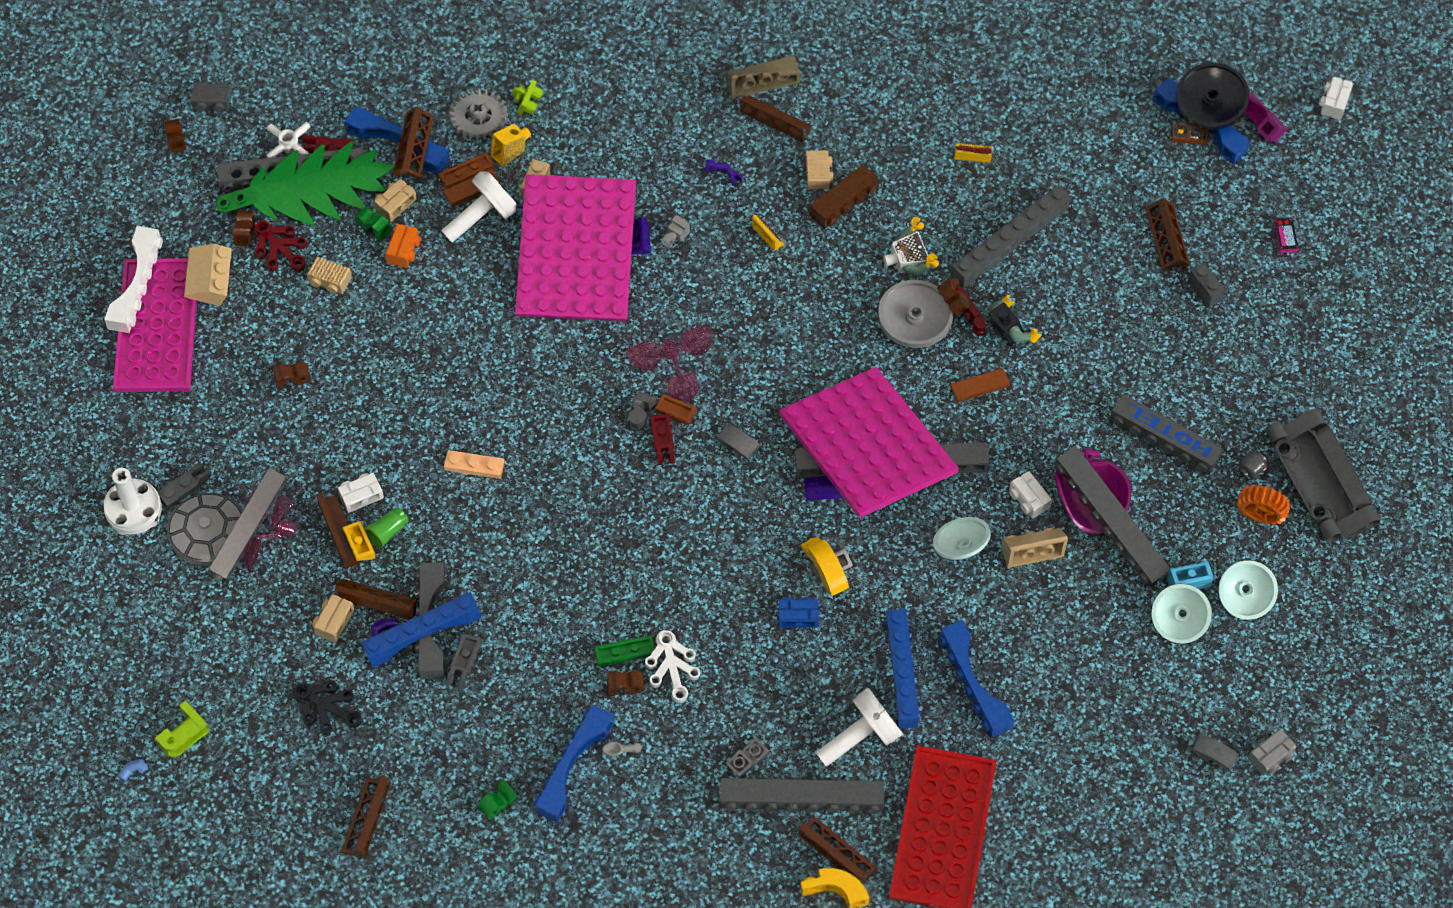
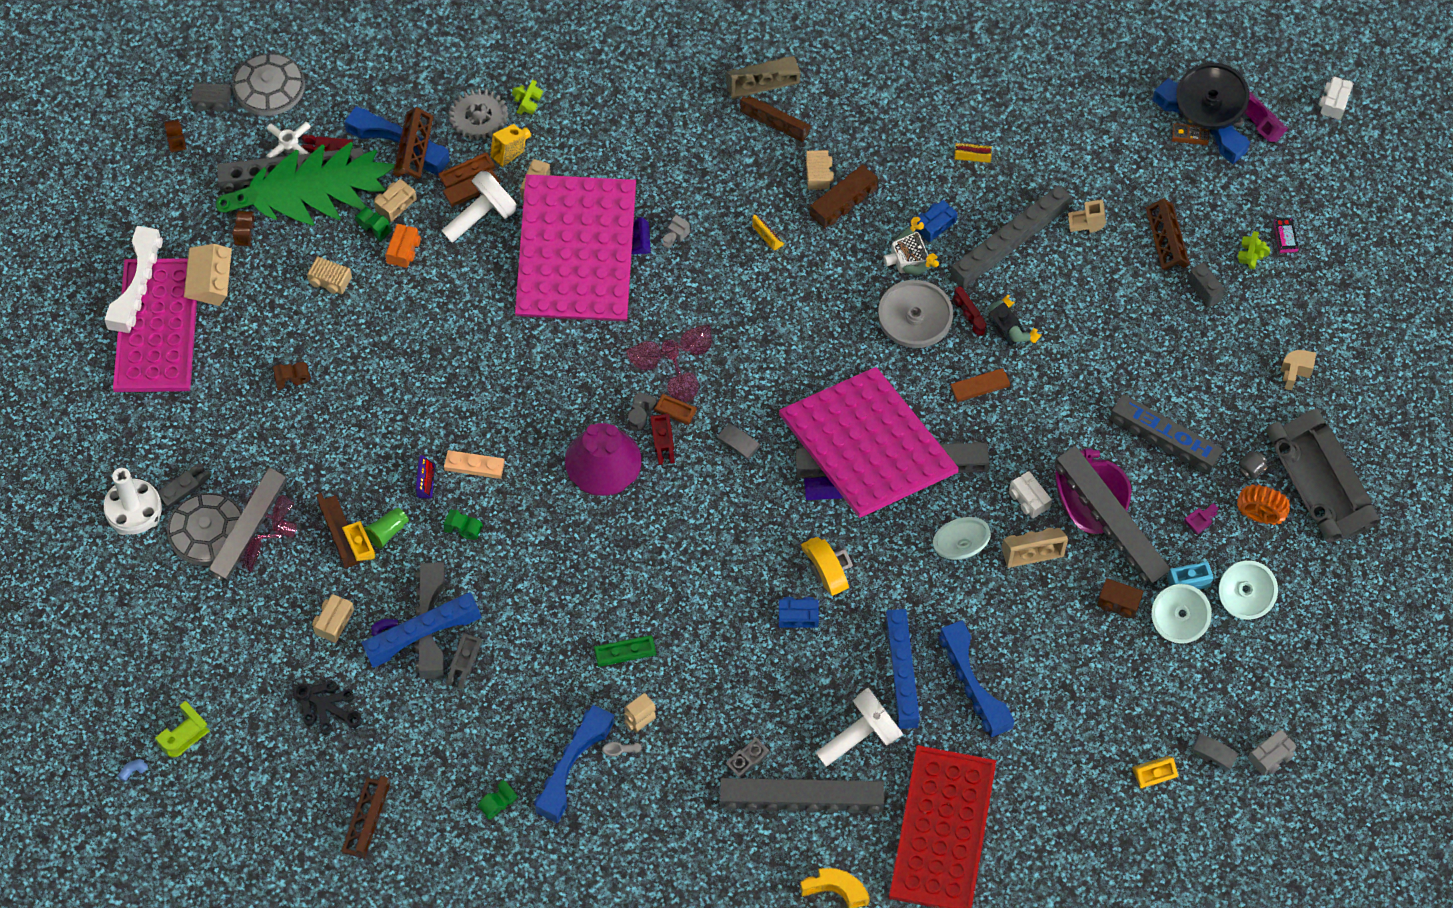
(268, 84): none -> light grey dish
(279, 244): dark red plant -> none
(360, 492): white brick -> none
(377, 598): reddish brown fence -> none
(425, 478): none -> slope
(466, 526): none -> green leg
(603, 460): none -> magenta cone
(629, 682): reddish brown leg -> none
(639, 713): none -> tan brick
(672, 663): white plant -> none
(711, 166): dark purple arm -> none
(834, 854): reddish brown fence -> none
(937, 220): none -> blue brick
(956, 299): reddish brown leg -> none
(1091, 218): none -> tan brick
(1120, 598): none -> reddish brown brick
(1155, 771): none -> yellow slope
(1200, 520): none -> magenta plate
(1255, 251): none -> lime hips
(1297, 363): none -> tan brick

